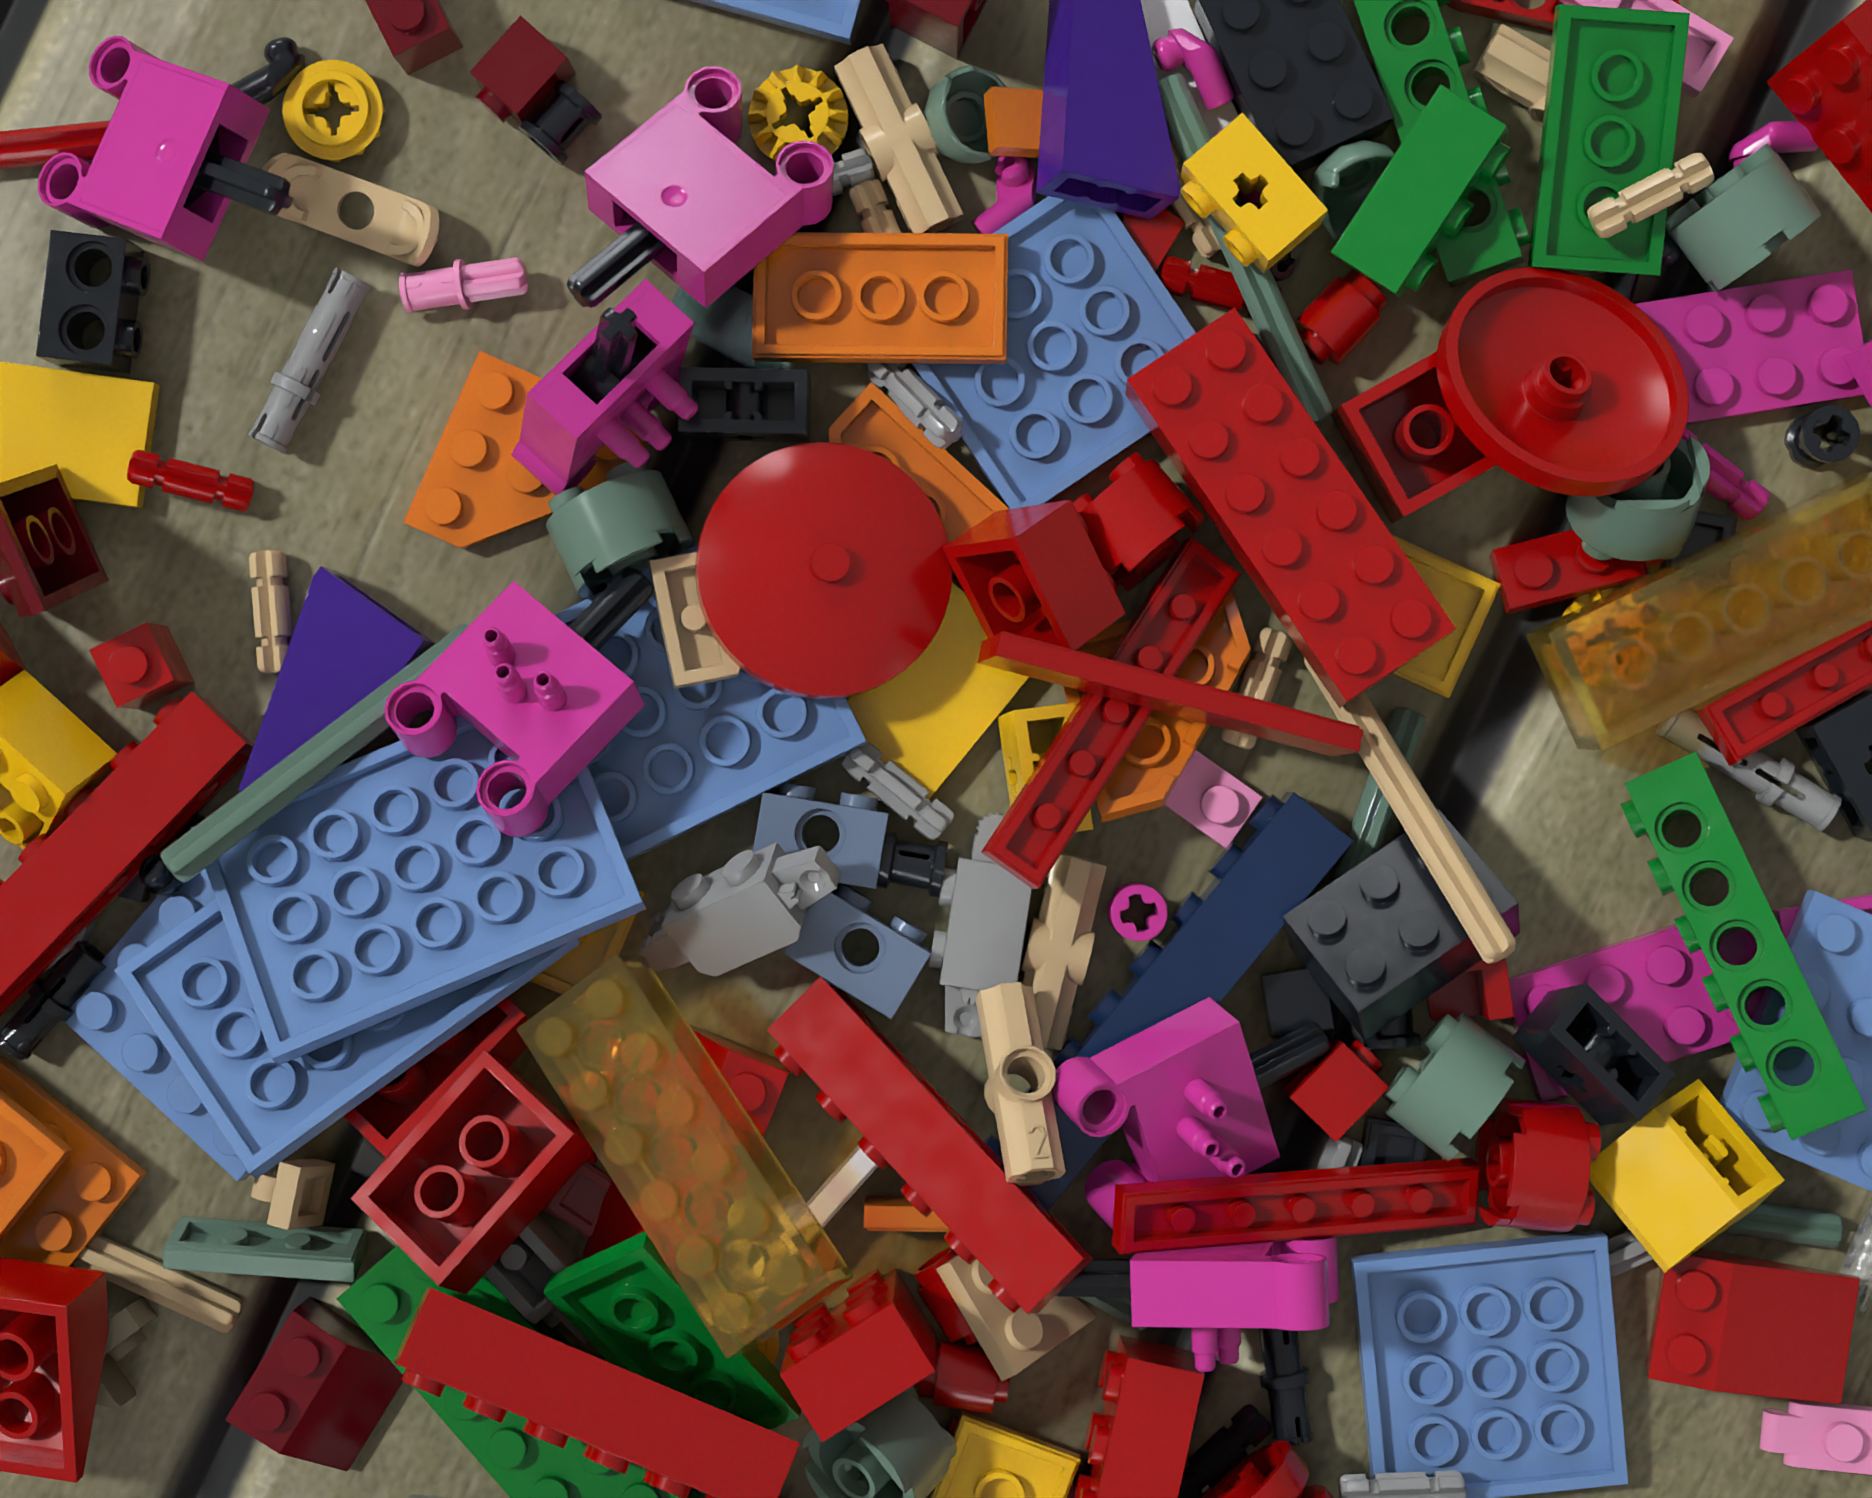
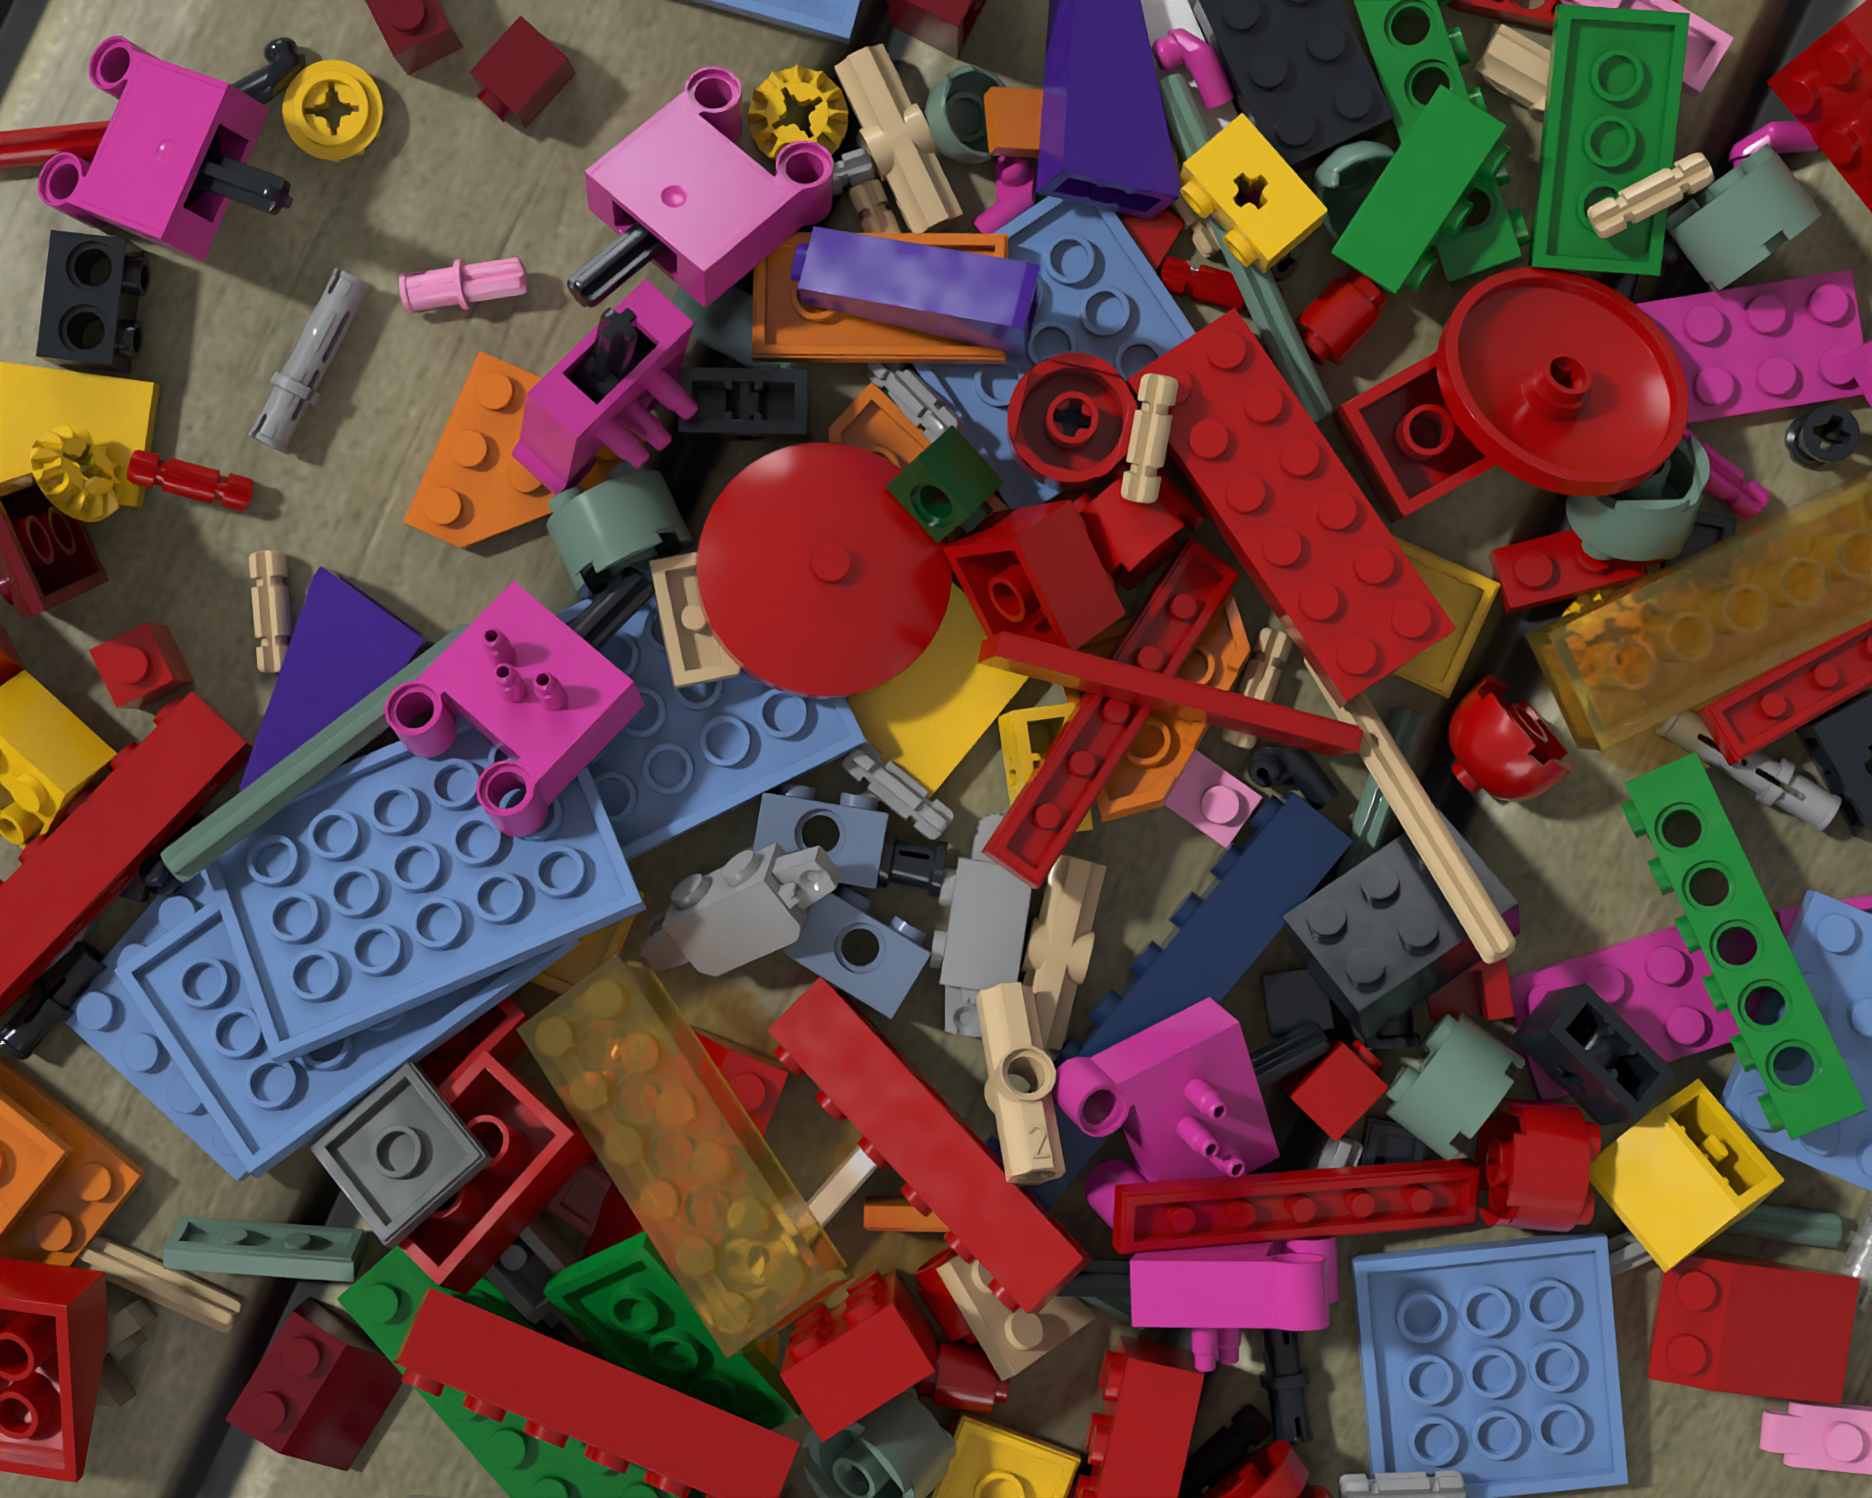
(62, 481): none -> yellow gear
(296, 1192): tan tile -> none
(400, 223): tan piece -> none
(400, 1153): none -> dark grey tile
(560, 122): black bush -> none
(921, 287): none -> dark purple slope
(946, 486): none -> dark green brick
(1048, 391): none -> red brick
(1149, 438): none -> tan axle
(1153, 921): dark pink bush -> none
(1292, 768): none -> black arm
(1504, 745): none -> red cylinder

